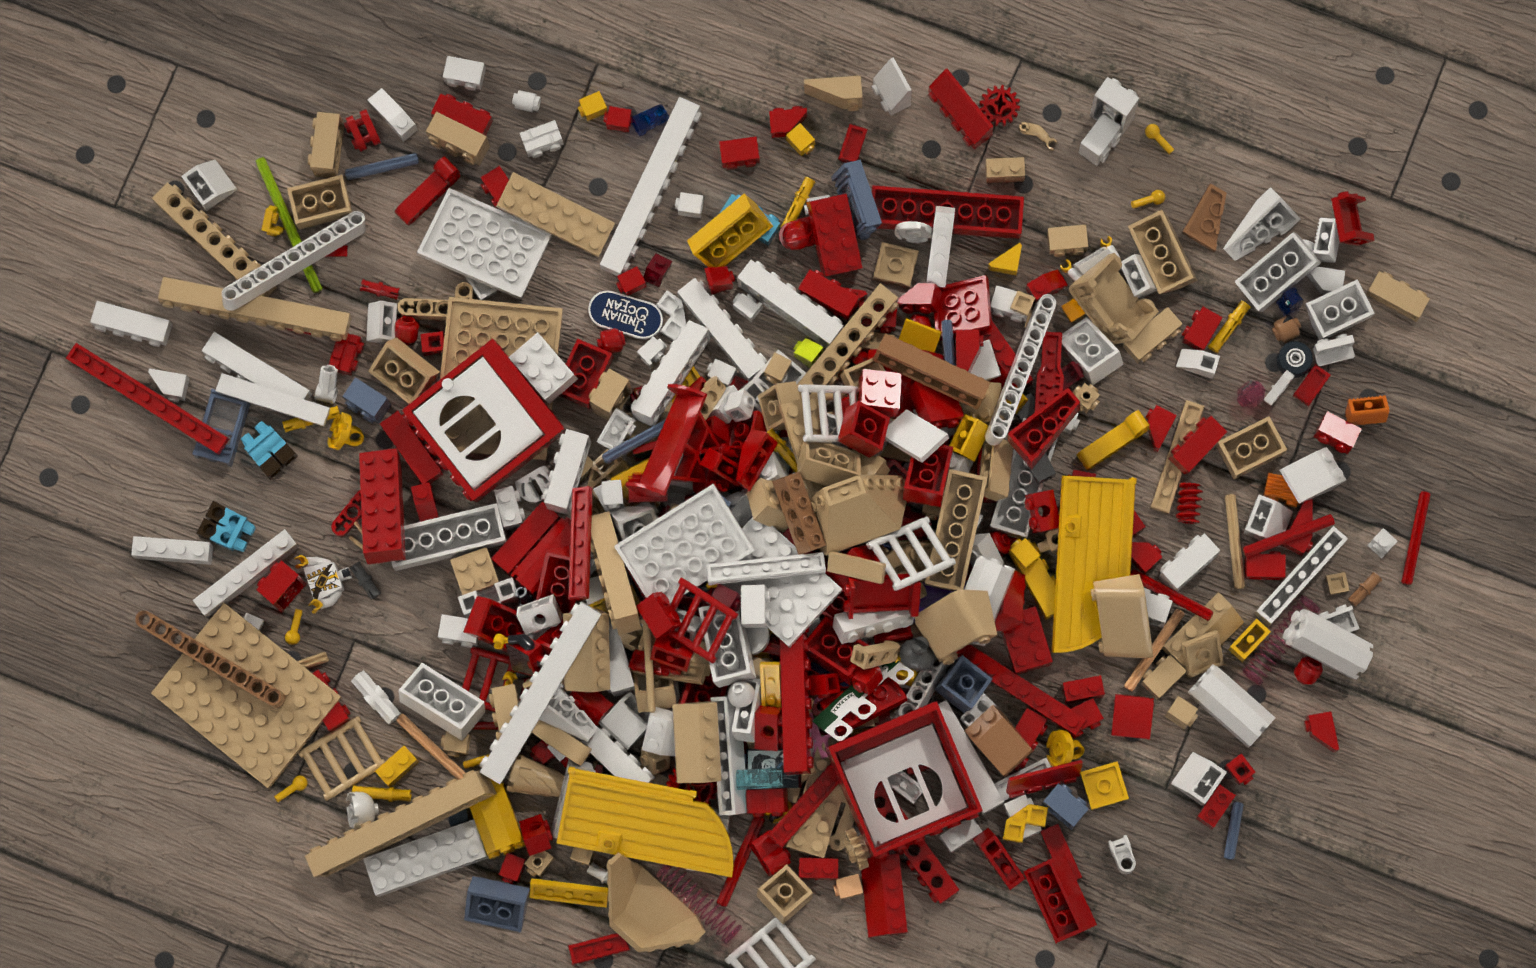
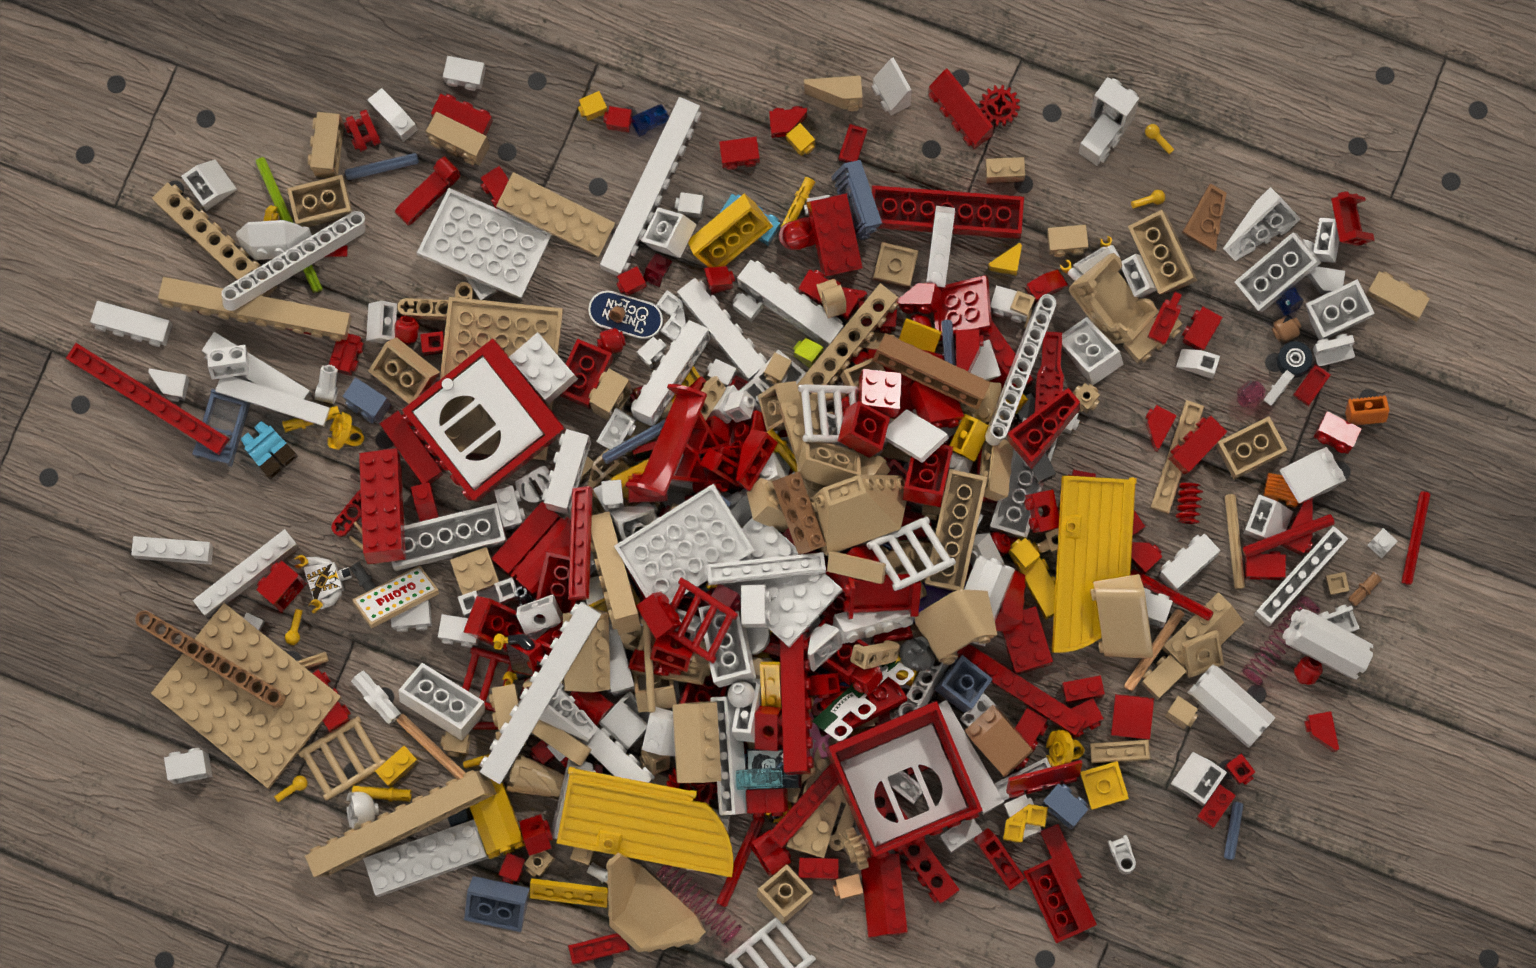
(188, 766): none -> white brick
(228, 362): none -> white brick
(231, 530): medium azure hips -> none
(270, 238): none -> white wedge
(379, 289): red pin -> none
(395, 596): none -> tile
(416, 617): none -> white brick
(526, 101): white brick -> none
(542, 139): white brick -> none
(617, 314): none -> medium nougat hinge
(668, 232): none -> white brick
(823, 644): none -> white slope
(832, 298): none -> tan beam
(913, 231): white tile -> none
(1037, 130): tan arm -> none
(1072, 310): light orange tile -> none
(1072, 374): dark red bracket -> none
(1114, 440): yellow beam -> none
(1119, 751): none -> tan tile
(1165, 320): none -> red hinge
(1234, 319): yellow pin -> none
(1249, 640): yellow brick -> none

